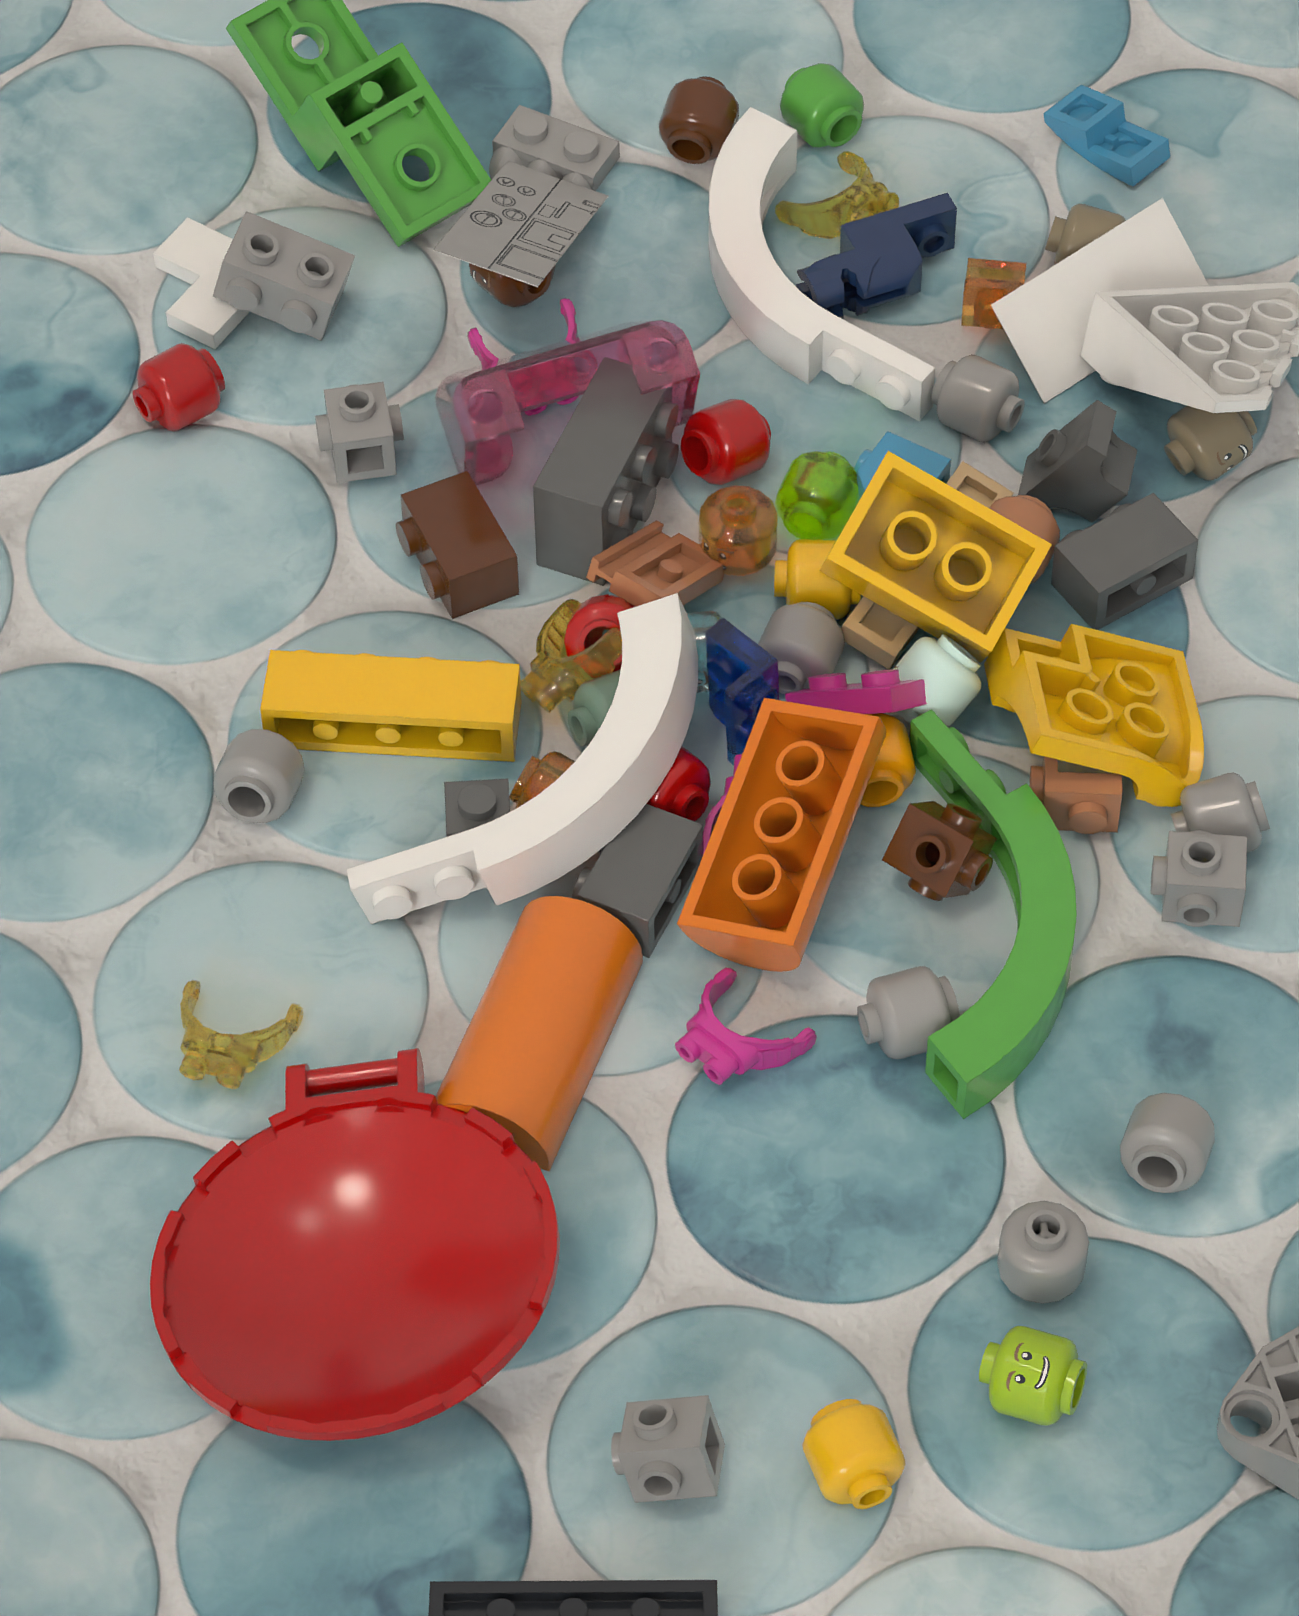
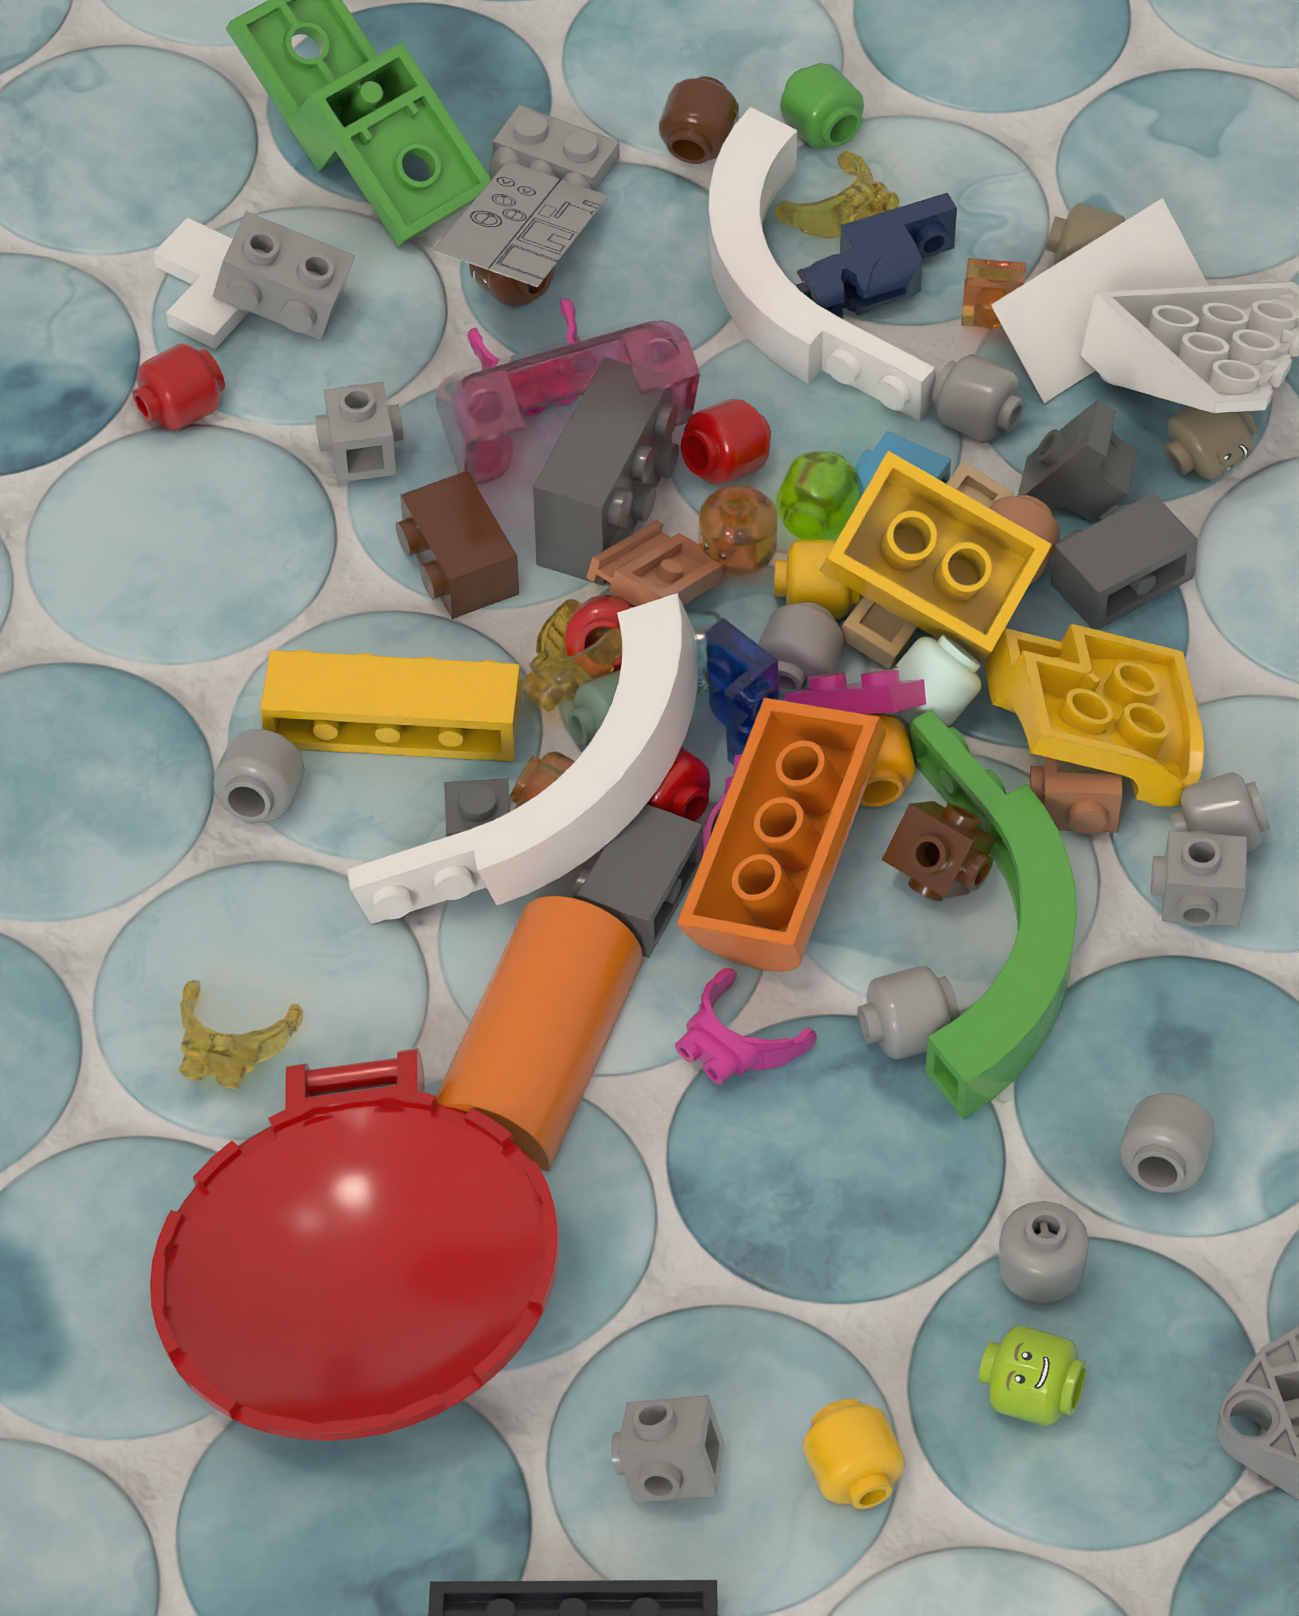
(1099, 132): dark azure slope -> none

